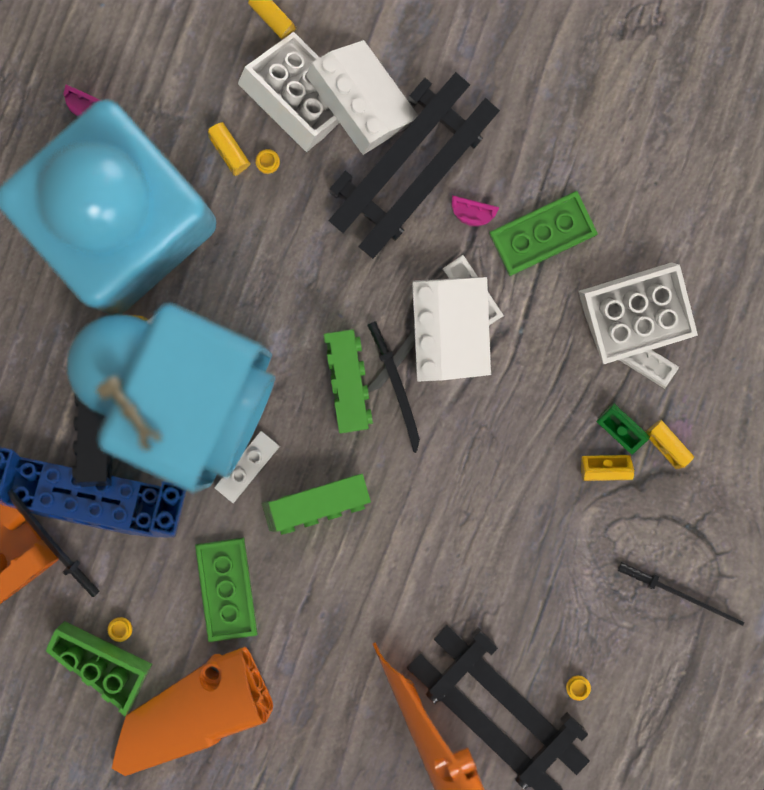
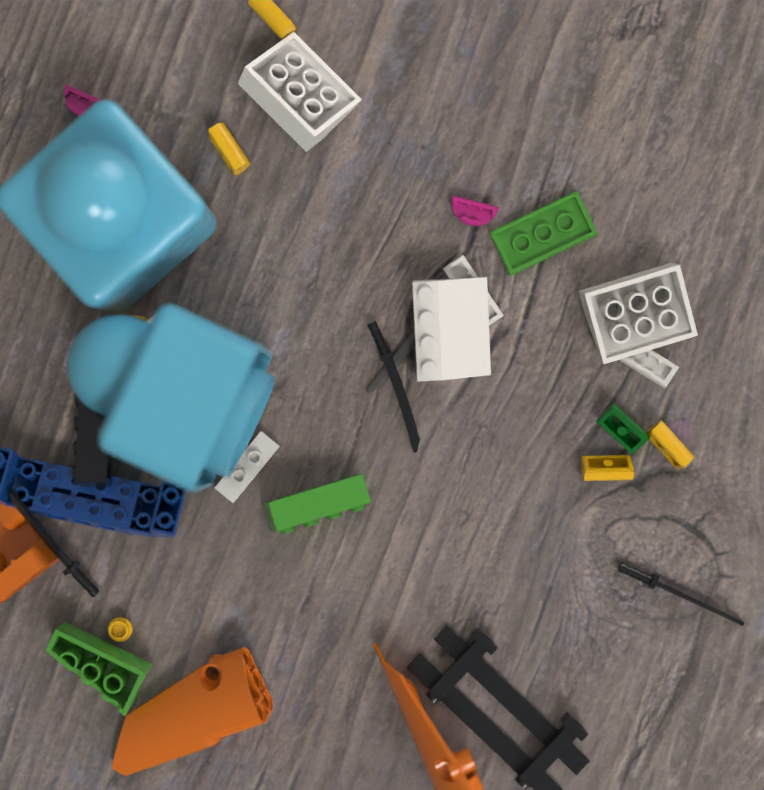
(112, 387): dark tan piece -> none
(226, 589): bright green tile -> none
(267, 161): yellow plate -> none
(347, 381): bright green wedge -> none
(361, 95): white slope -> none
(436, 108): black fence -> none
(578, 688): yellow plate -> none

